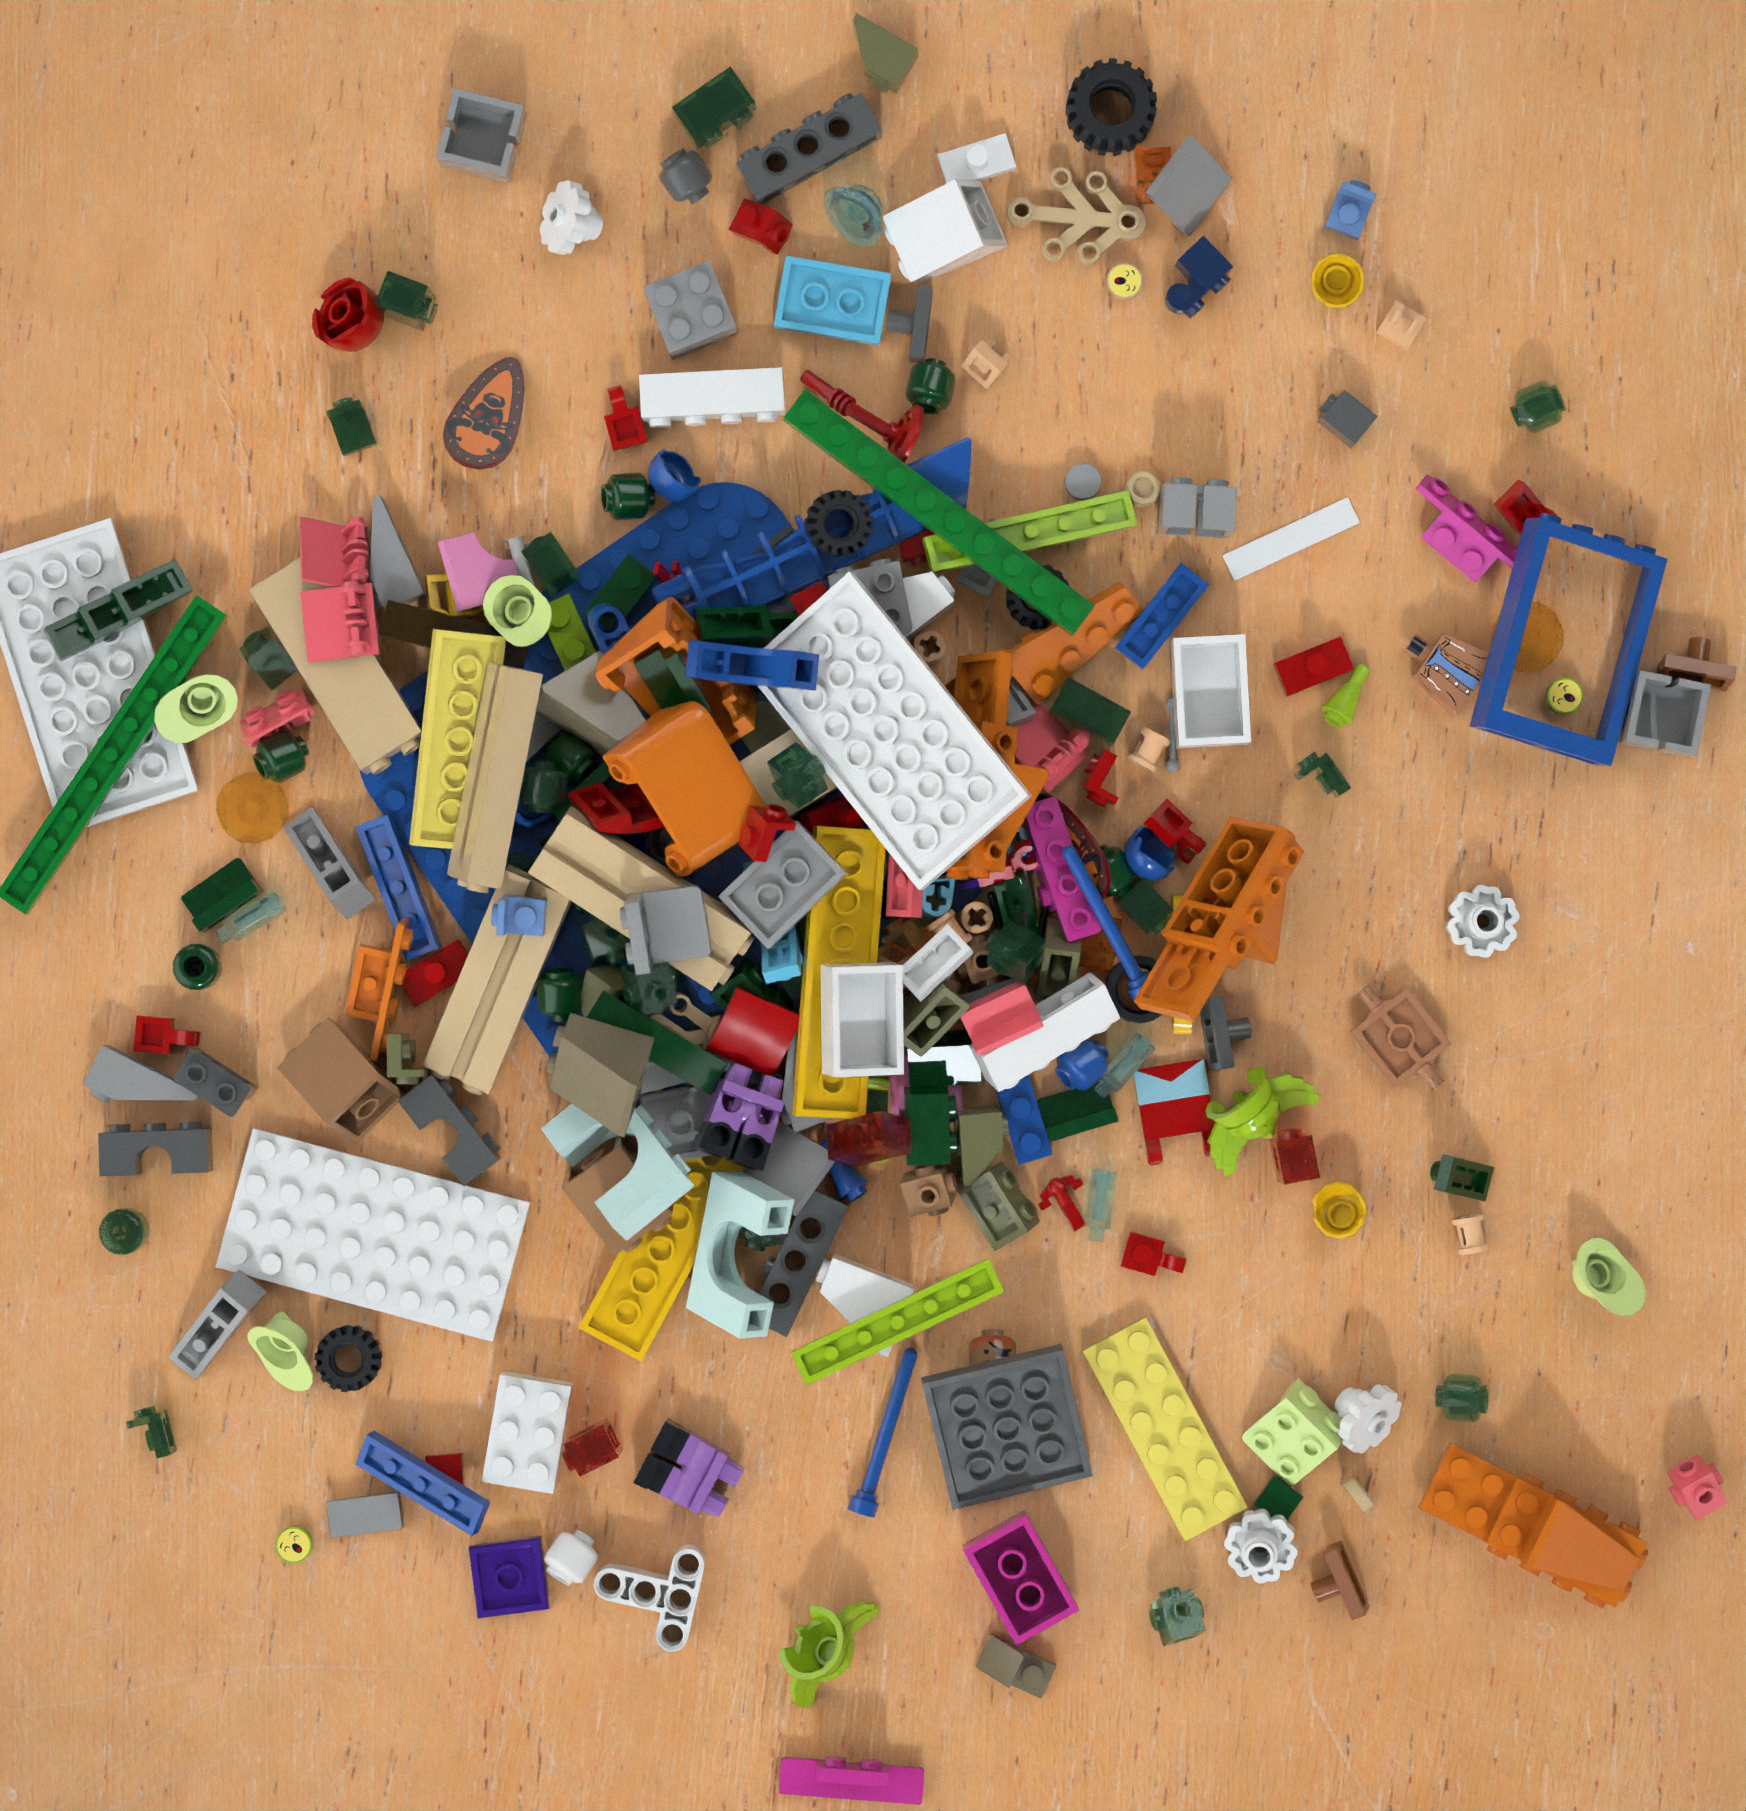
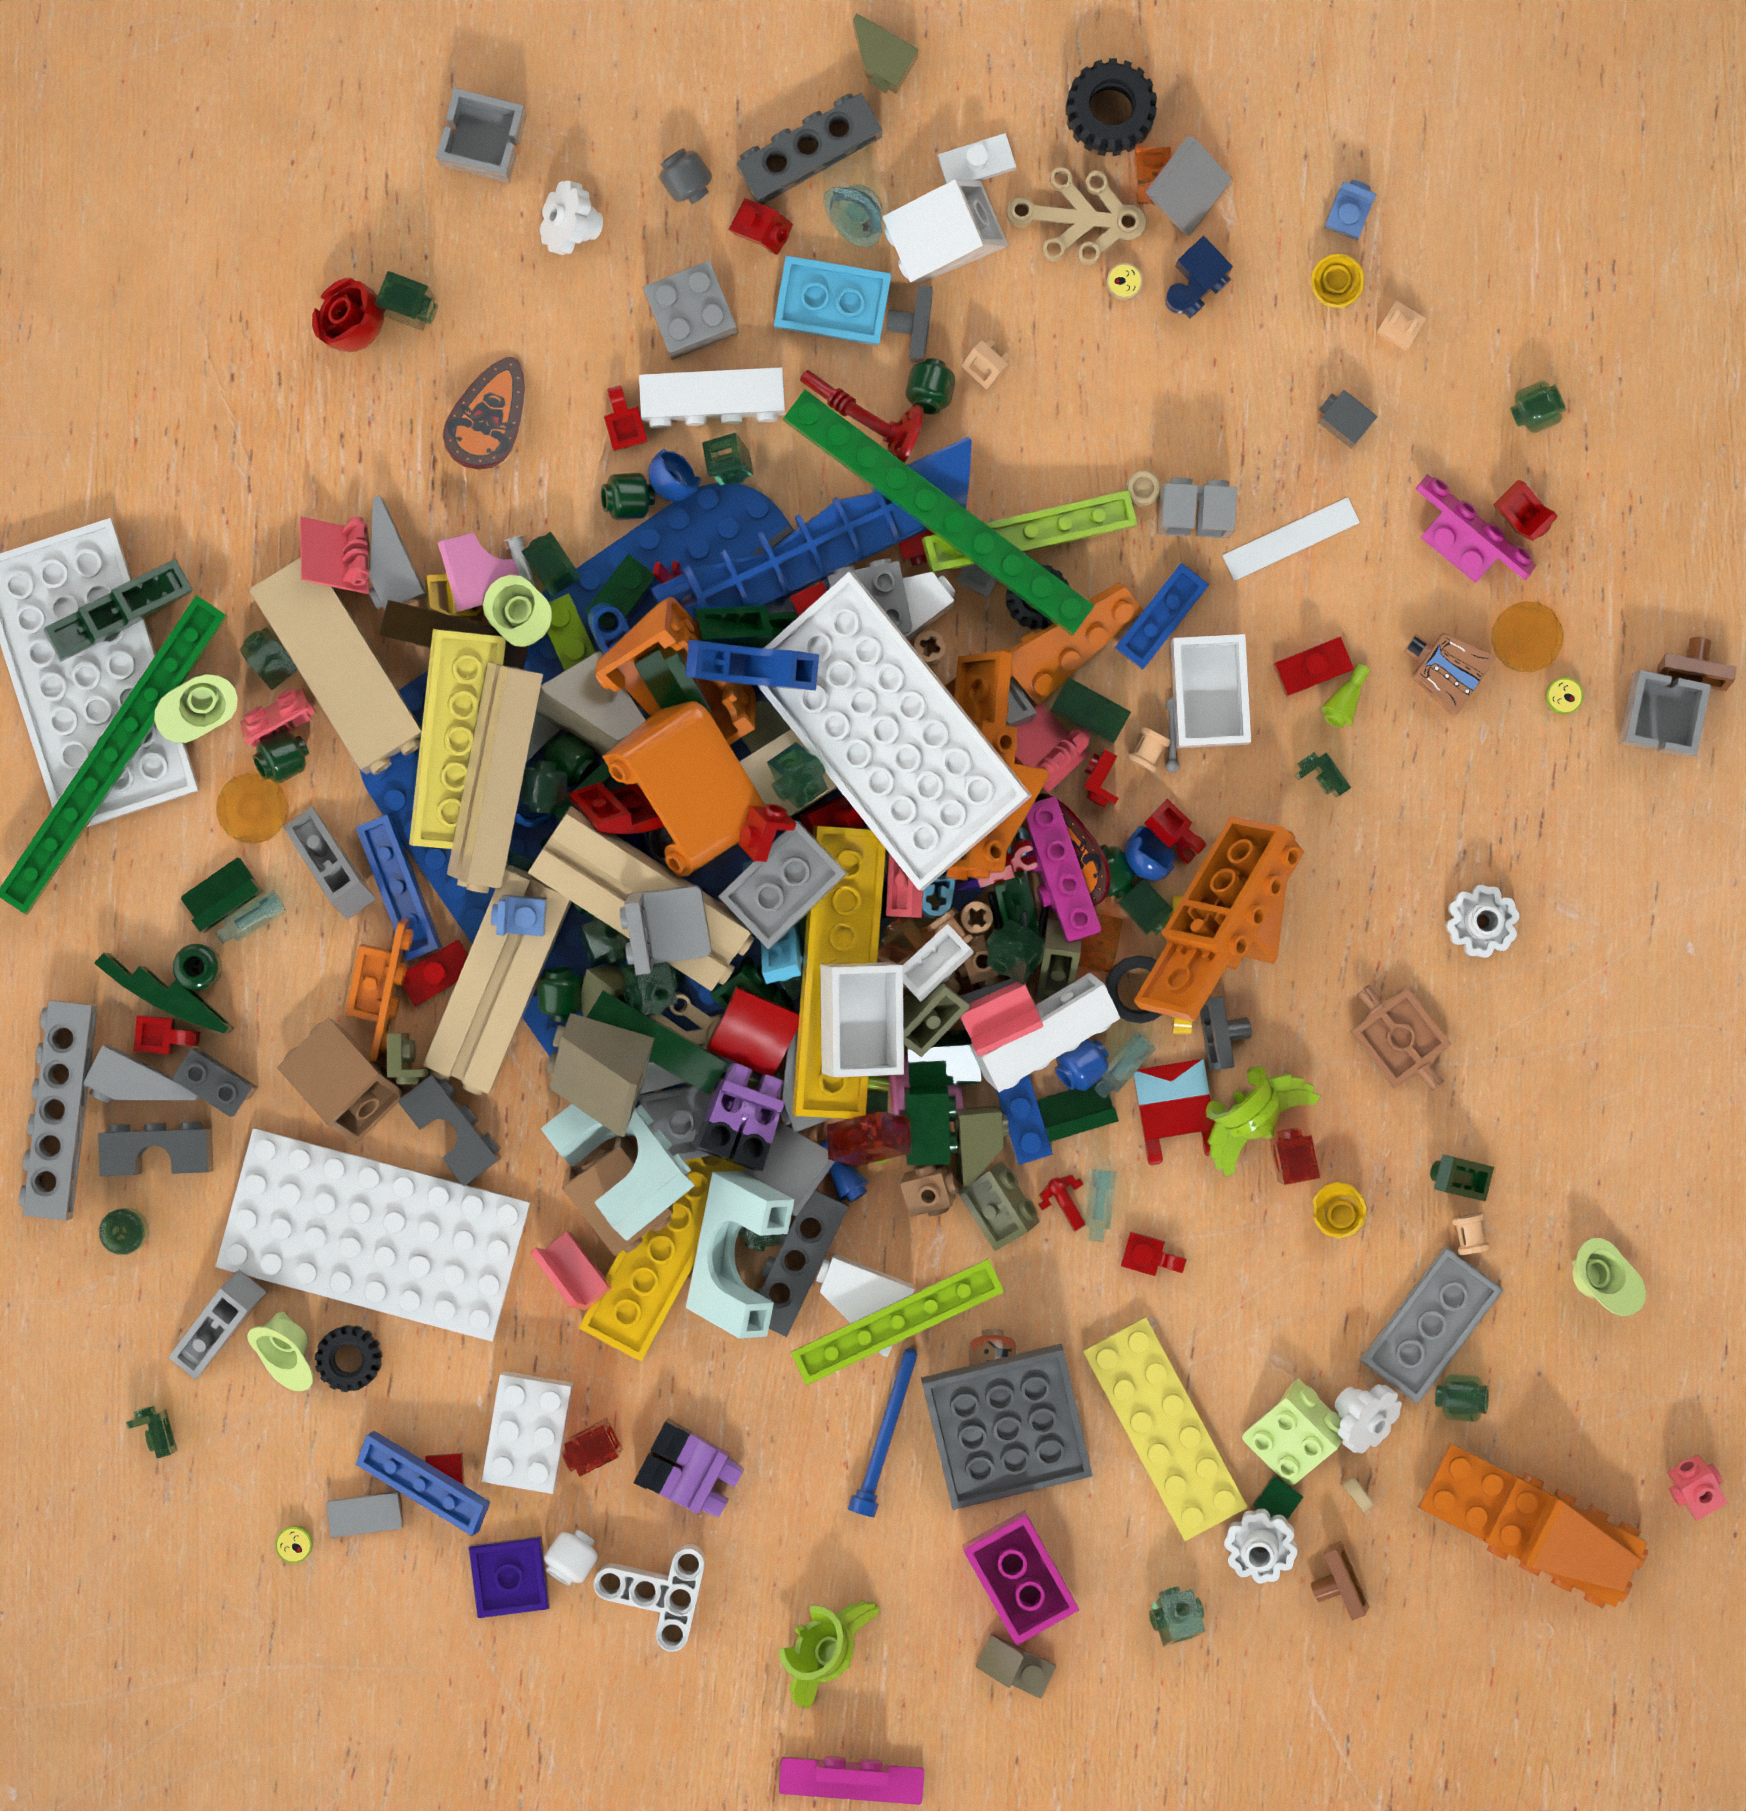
(69, 1129): none -> light grey brick
(174, 999): none -> dark green slope
(339, 622): coral hinge -> none
(351, 426): clear green bracket -> none
(572, 1271): none -> coral panel
(714, 109): clear green brick -> none
(730, 467): none -> clear green brick
(817, 528): black tyre -> none
(1083, 481): light grey tile -> none
(1106, 920): blue piece -> none
(1431, 1324): none -> light grey tile
(1489, 711): blue window -> none

